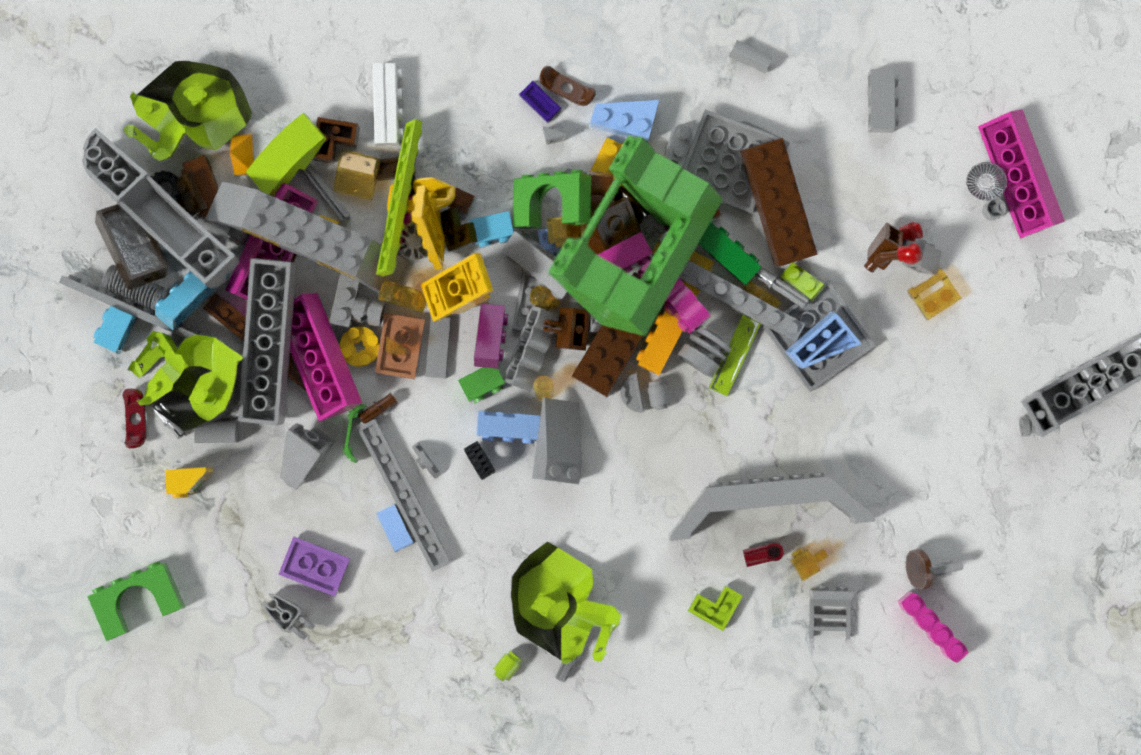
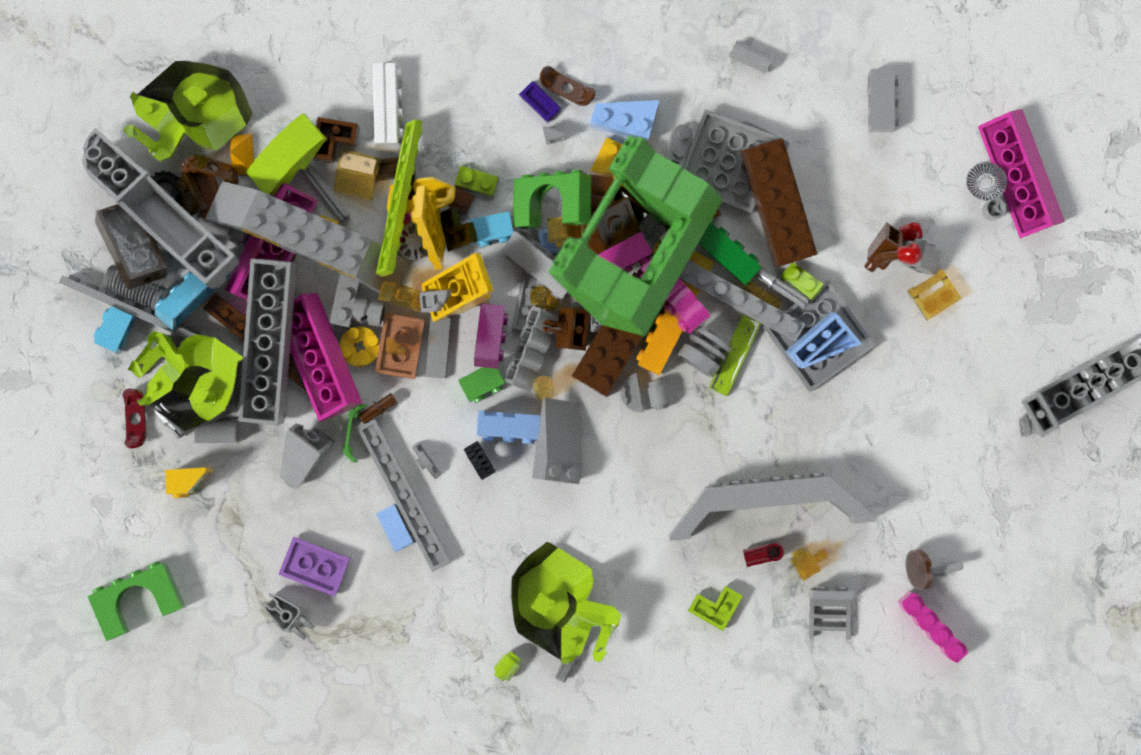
(199, 164): none -> reddish brown piece
(434, 300): none -> light grey tile
(476, 181): none -> lime plate

